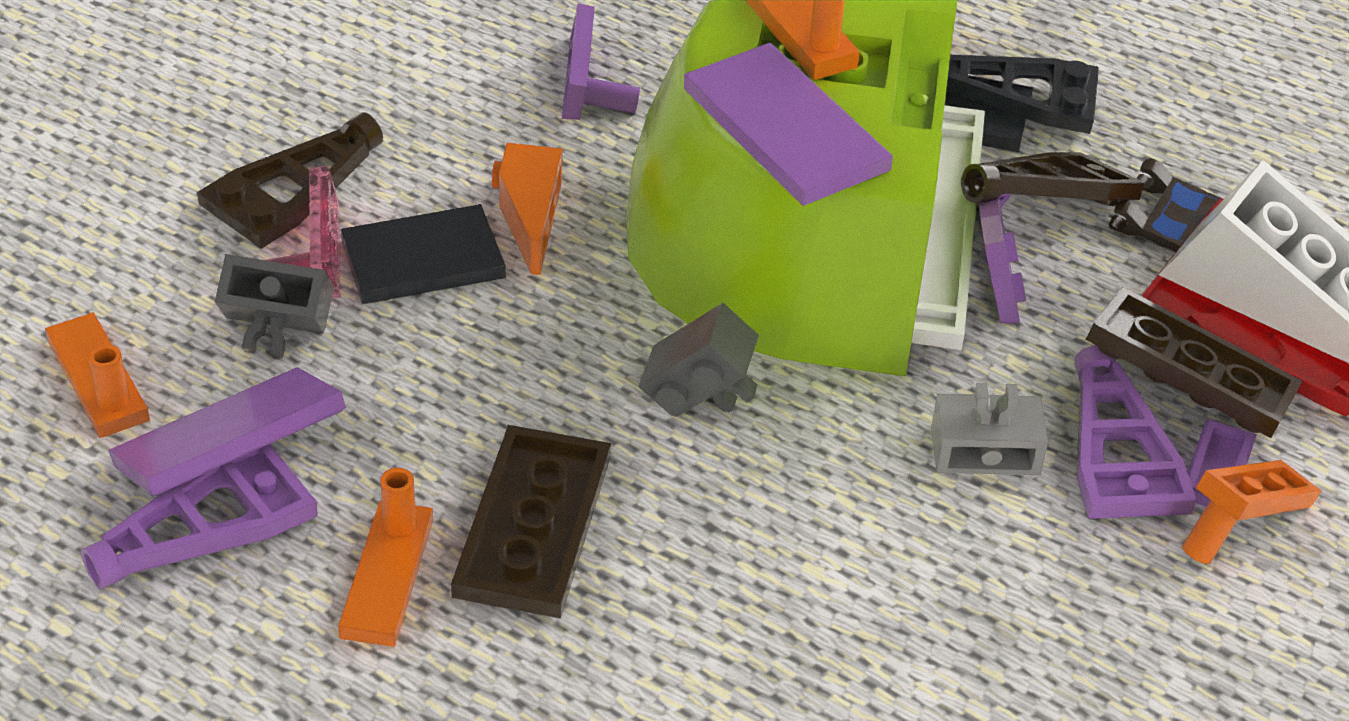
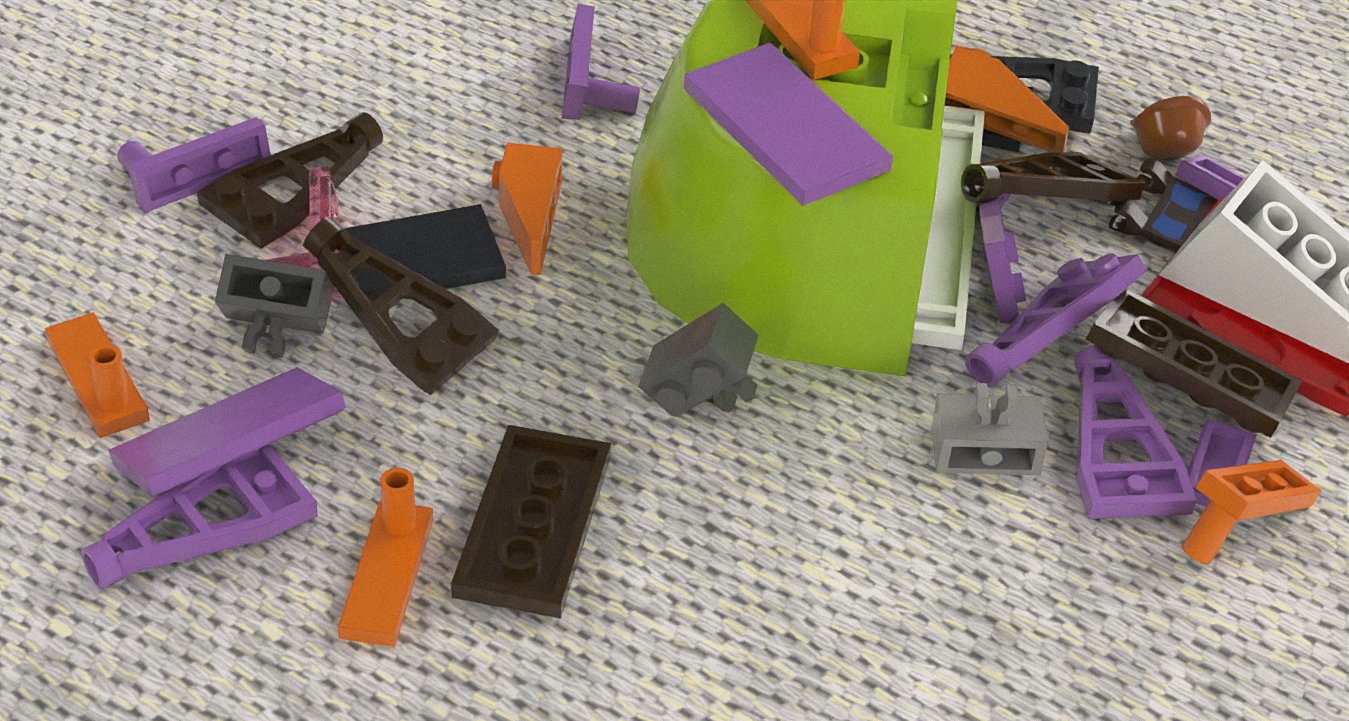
(193, 165): none -> medium lavender piece
(439, 349): none -> dark brown plate
(1009, 105): none -> orange slope
(1082, 285): none -> medium lavender plate
(1172, 127): none -> dark orange helmet
(1209, 176): none -> medium lavender tile

